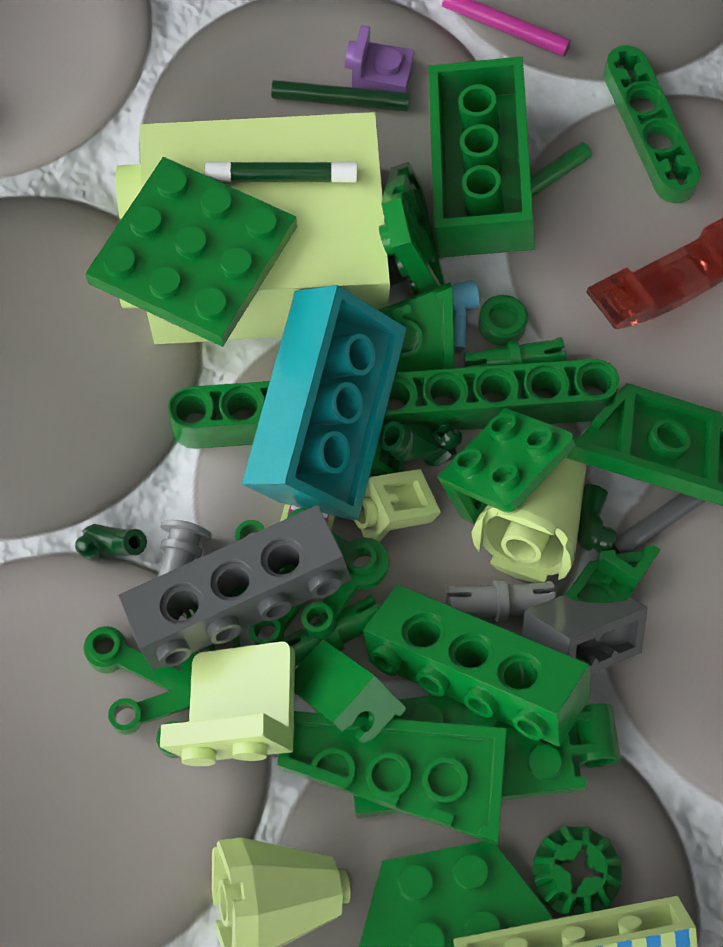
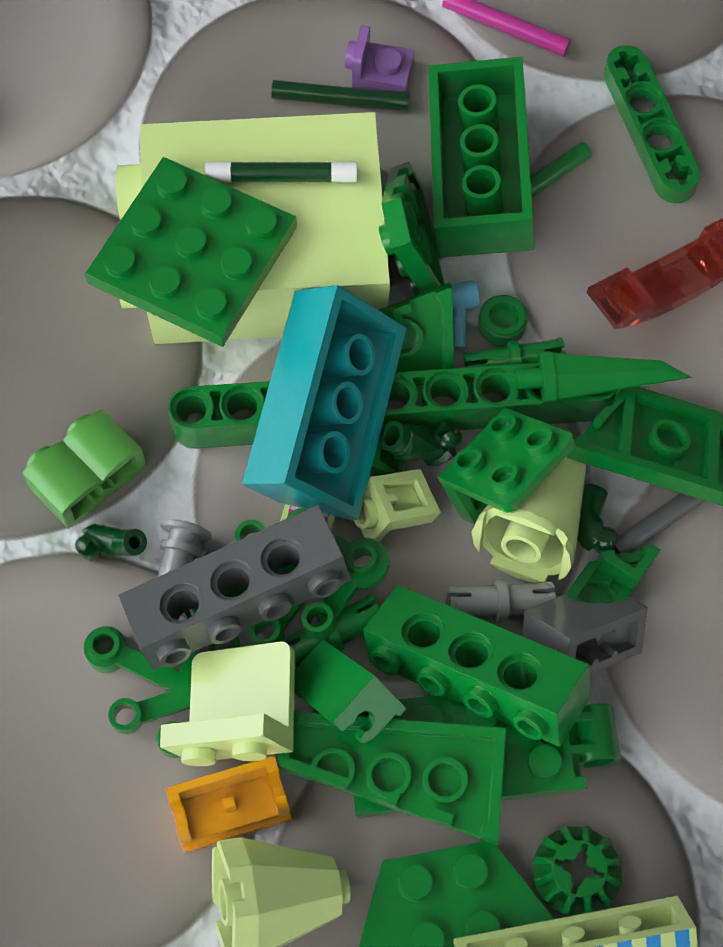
(83, 467): none -> bright green brick
(228, 804): none -> light orange hinge
(583, 375): none -> green bar

